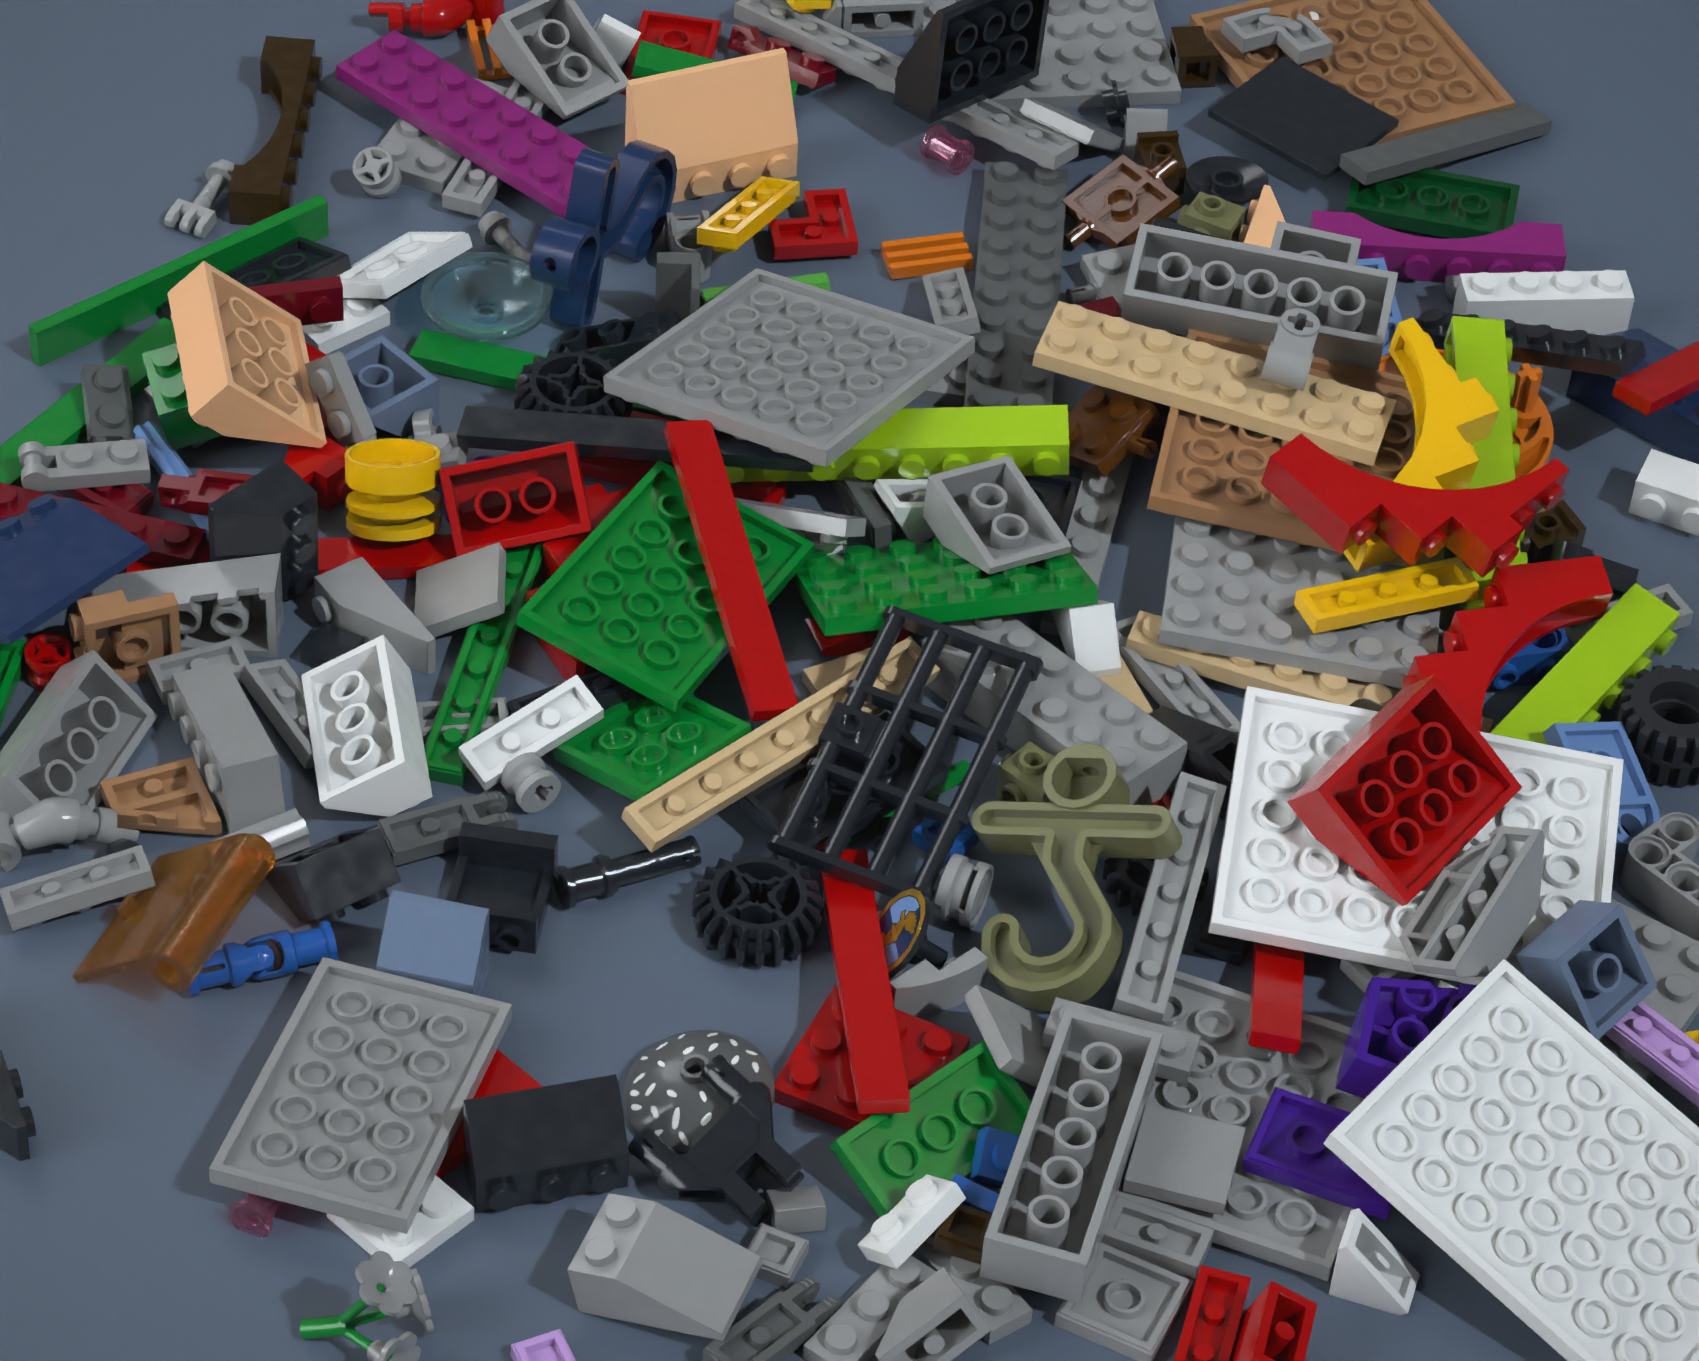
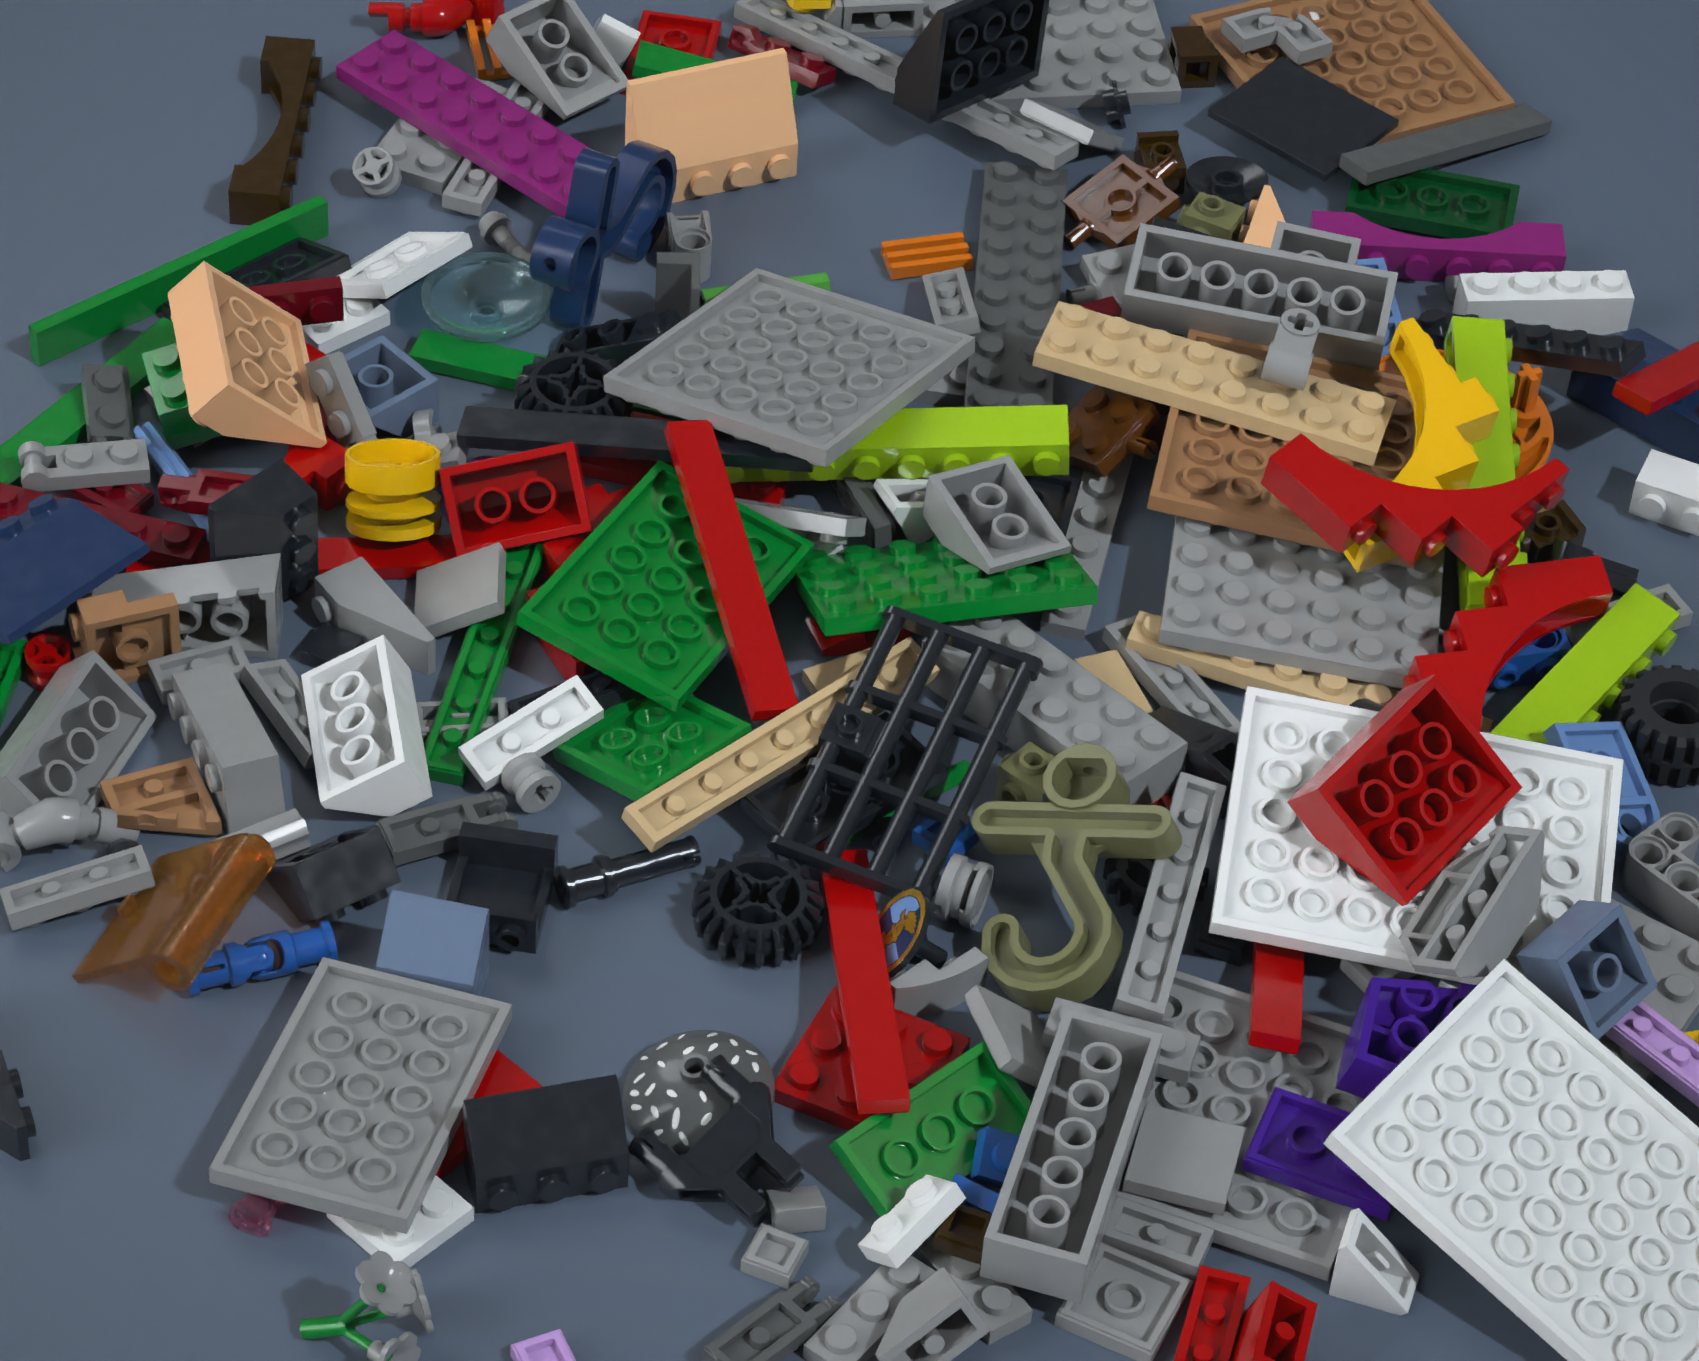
(198, 214): light grey hinge -> none
(660, 1270): light grey slope -> none
(747, 213): yellow plate -> none
(824, 231): red plate -> none
(947, 149): clear pink bush -> none
(1090, 636): white slope -> none
(1142, 121): light grey slope -> none
(1386, 595): yellow plate -> none

